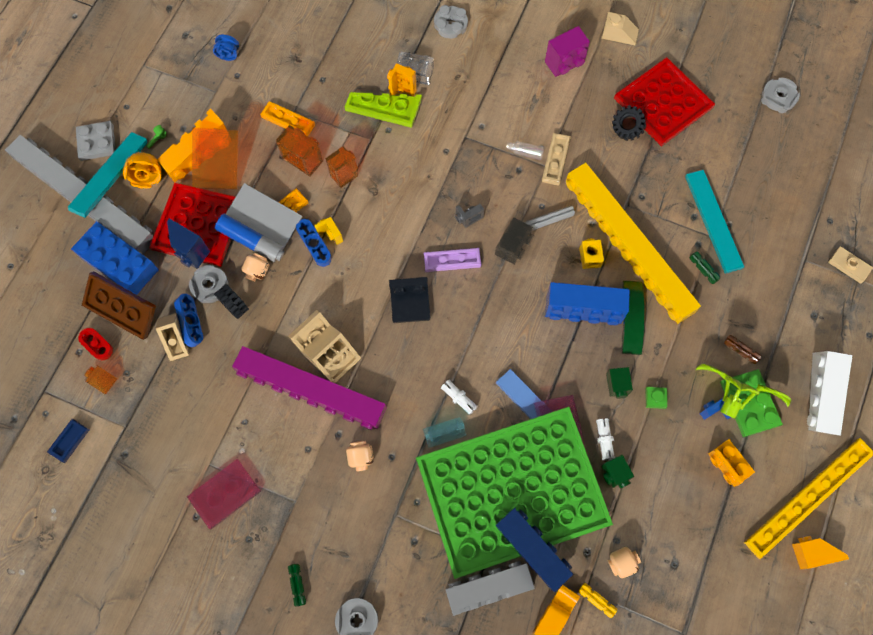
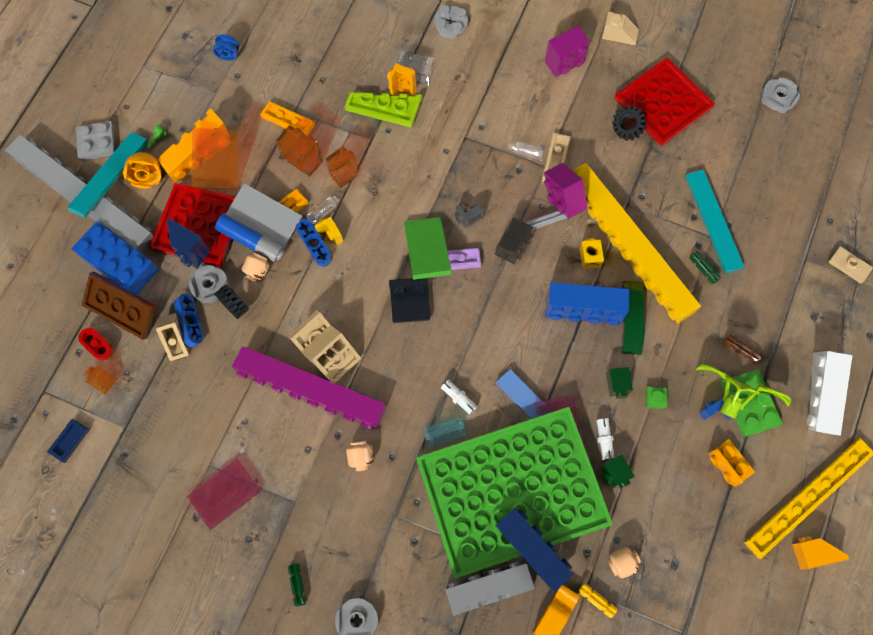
(322, 209): none -> clear cylinder
(427, 248): none -> bright green tile
(565, 190): none -> magenta brick

